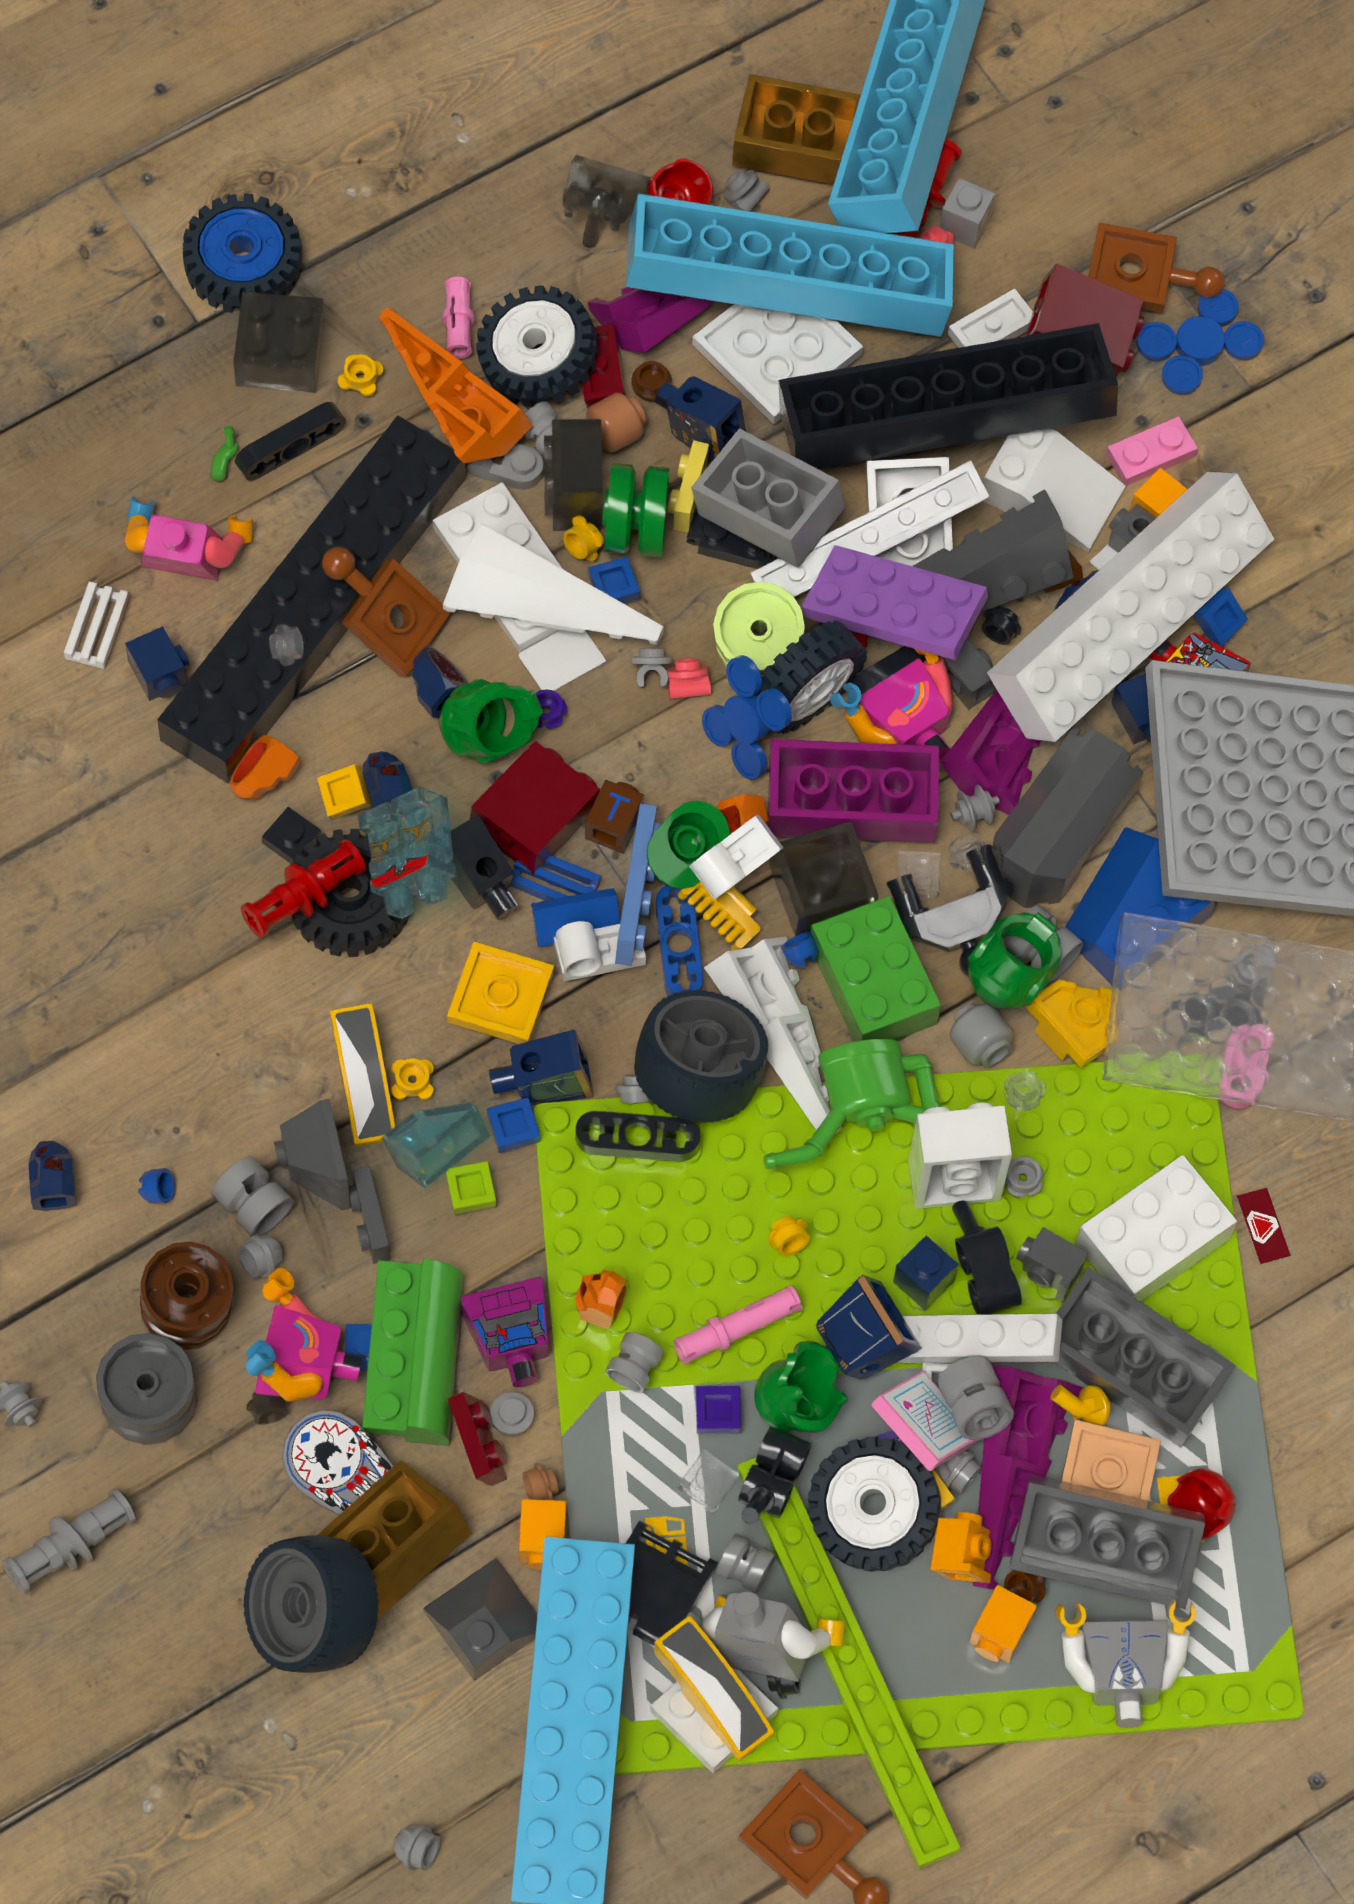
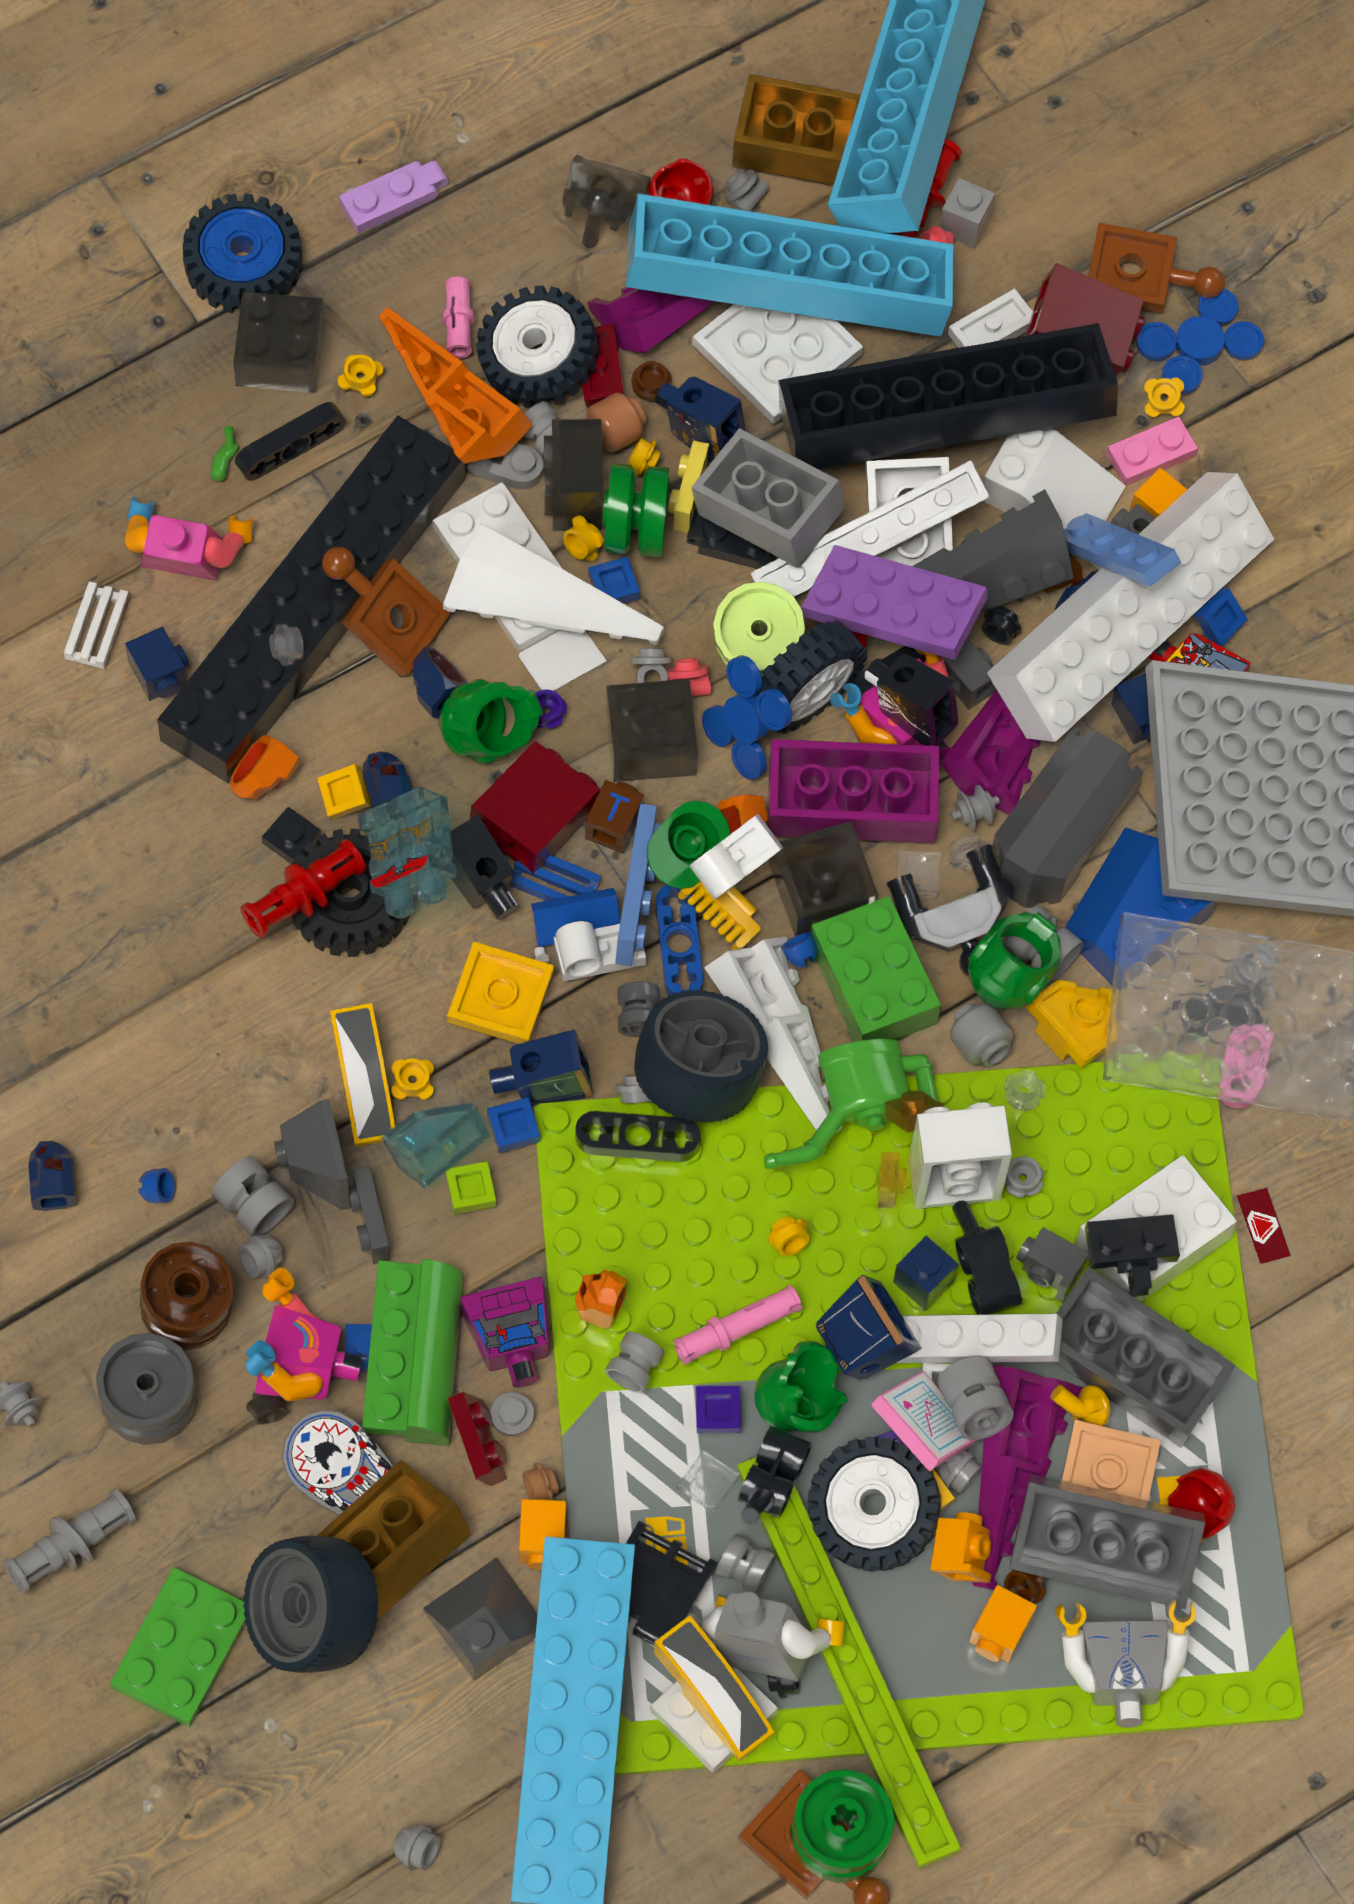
(180, 1647): none -> bright green plate
(392, 194): none -> lavender hinge
(541, 955): none -> white piece
(636, 1002): none -> dark grey wheel
(644, 455): none -> yellow plate
(651, 730): none -> clear smoke brick
(831, 1850): none -> green wheel
(890, 1180): none -> clear yellow plate
(905, 1109): none -> pearl gold plate
(915, 698): none -> black torso
(1119, 549): none -> medium blue plate
(1133, 1247): none -> black hinge
(1157, 388): none -> yellow plate

